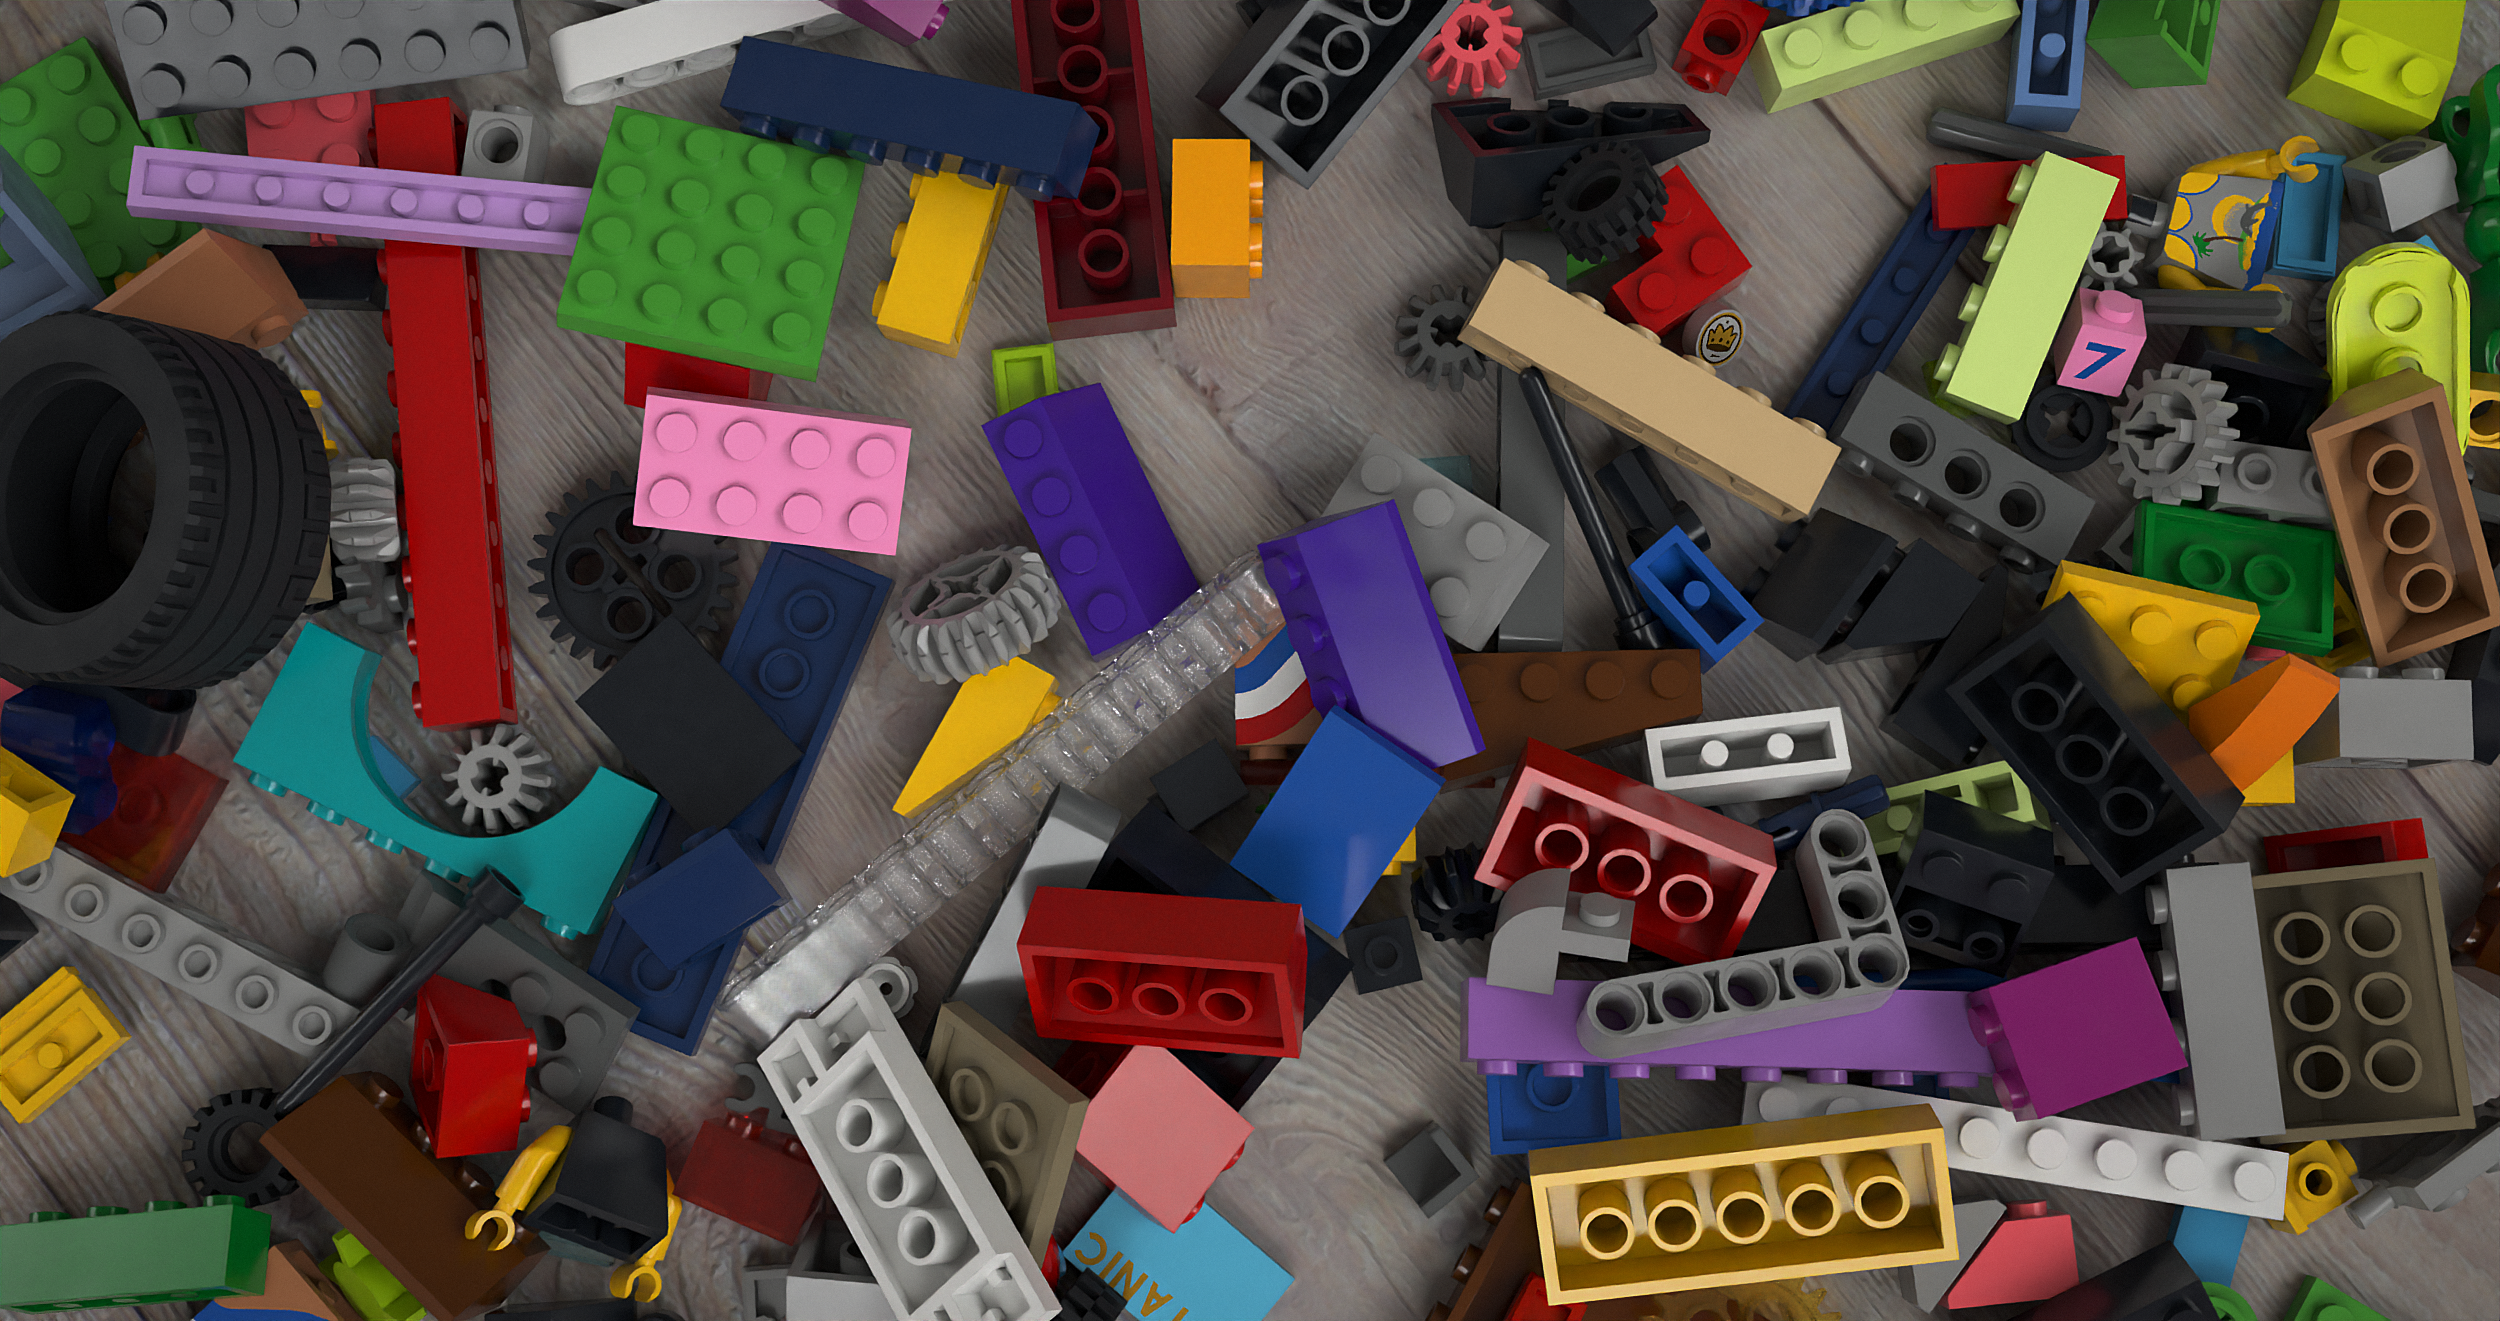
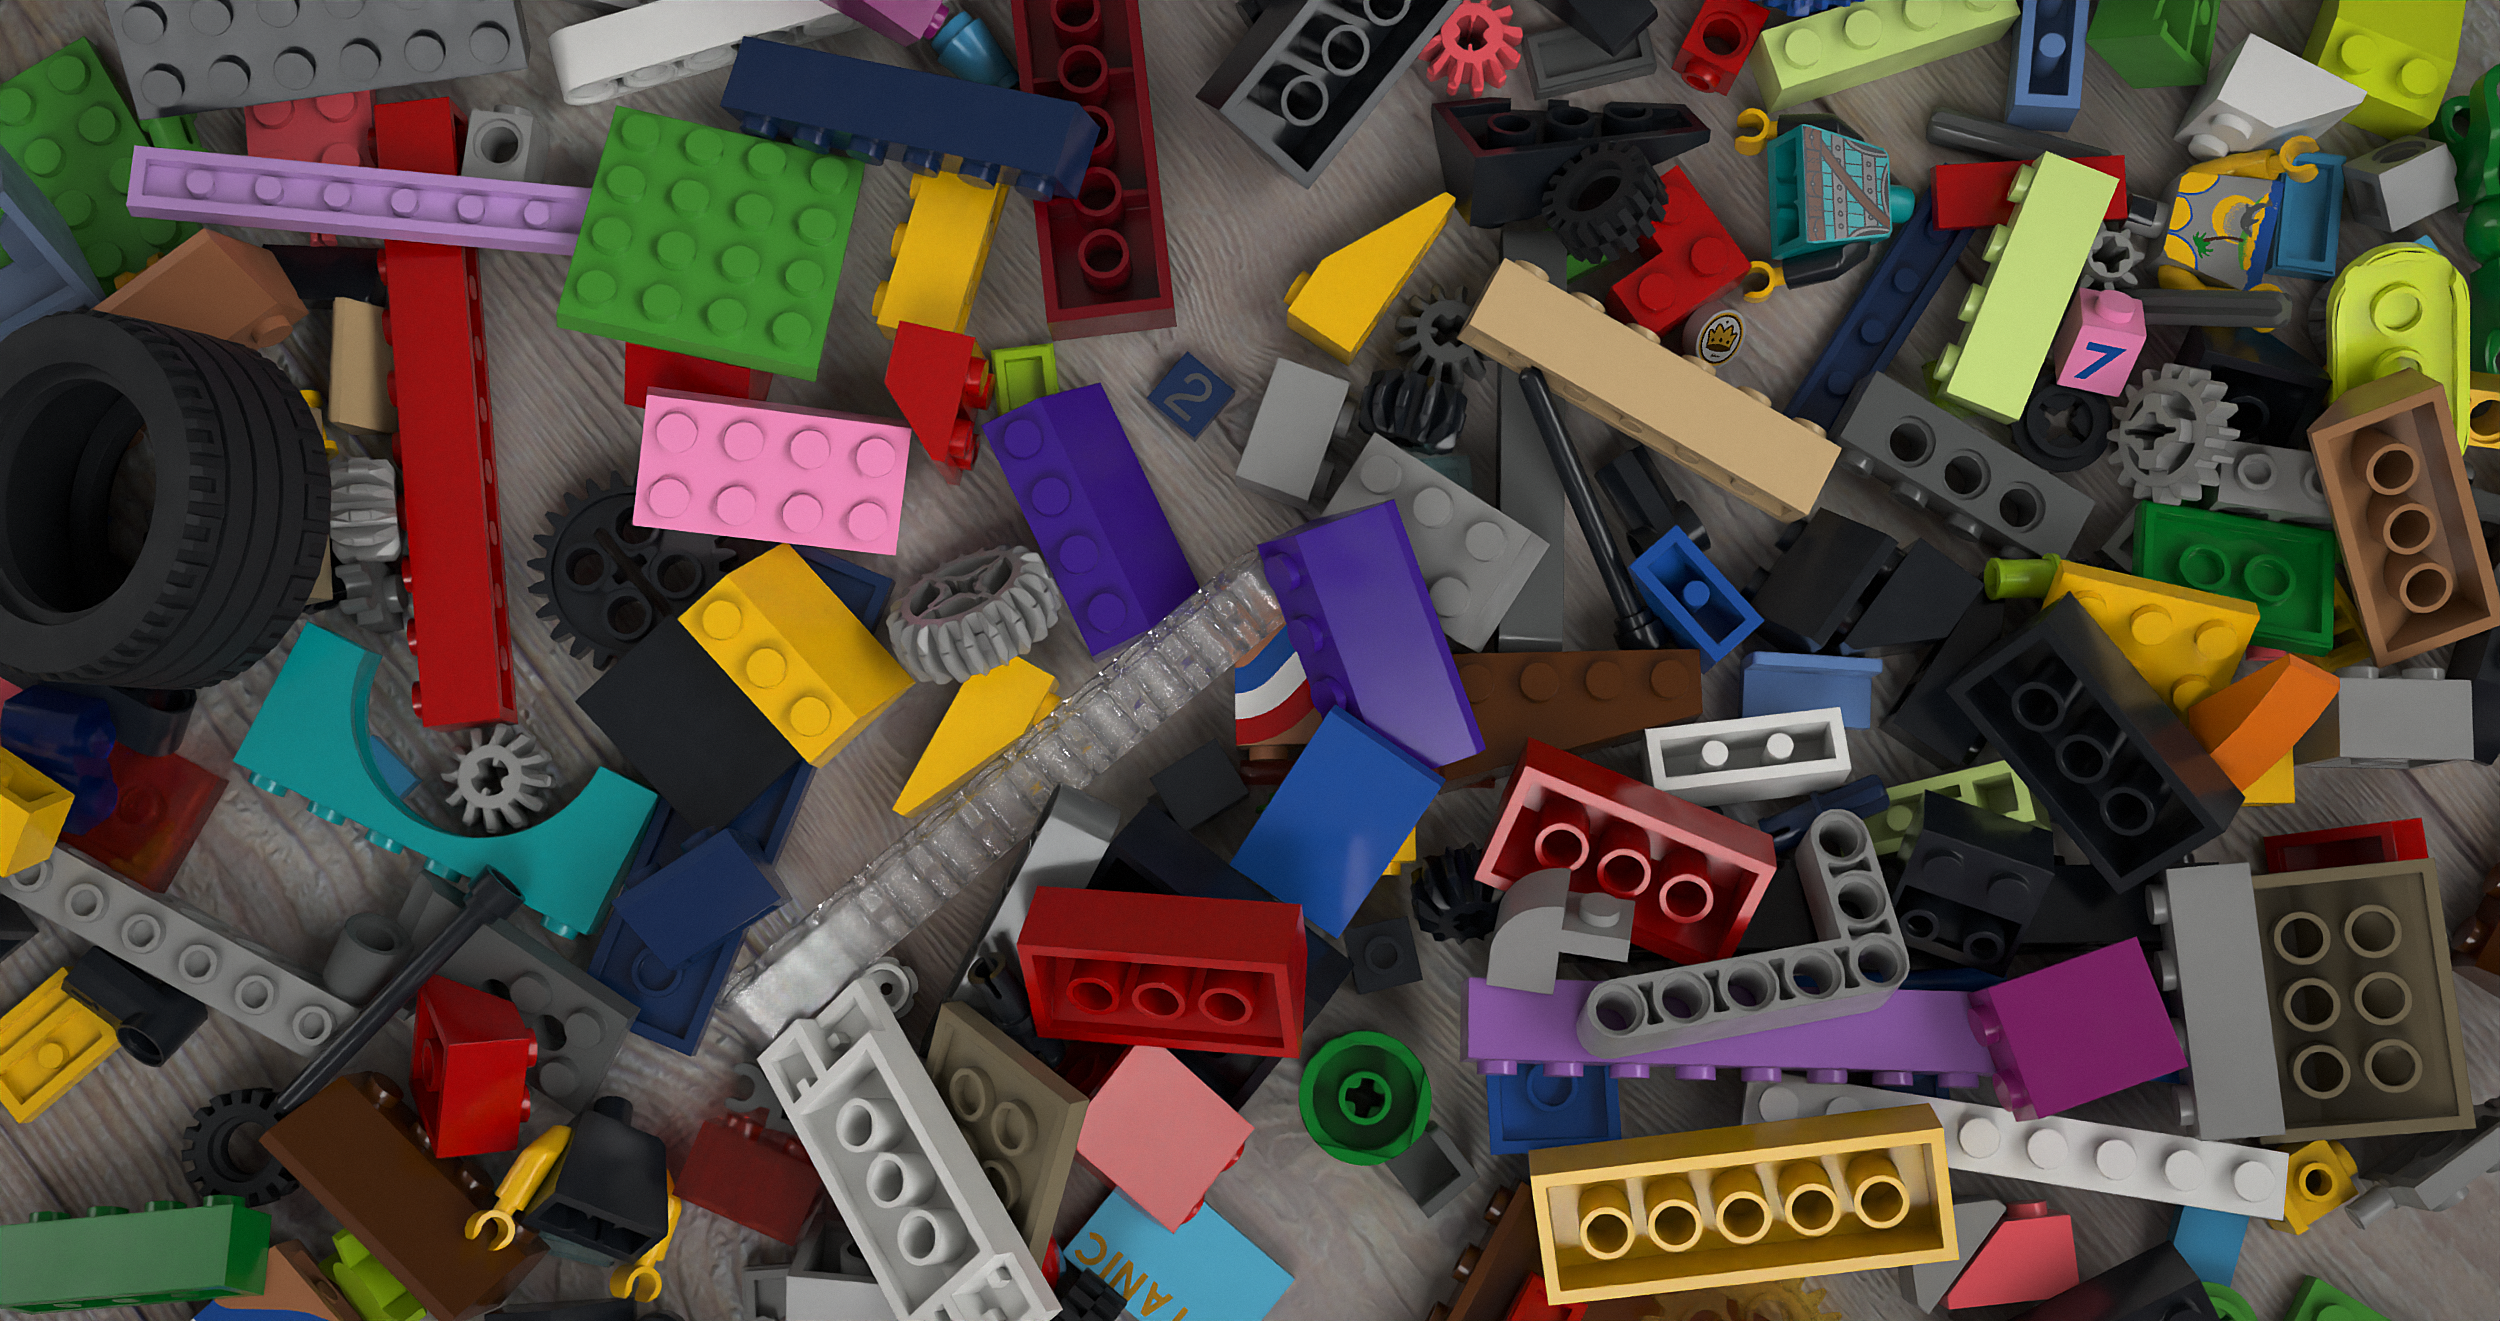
(148, 1016): none -> black piece
(360, 370): none -> tan slope
(797, 652): none -> yellow slope
(939, 387): none -> red slope
(973, 53): none -> dark azure cone
(1012, 1007): none -> black pin
(1191, 396): none -> dark blue tile
(1211, 229): light orange brick -> none
(1294, 435): none -> light grey brick
(1359, 282): none -> yellow slope
(1384, 1128): none -> green brick
(1413, 411): none -> black gear
(1805, 682): none -> medium blue panel
(1824, 197): none -> torso
(2020, 577): none -> lime pin
(2261, 101): none -> white slope

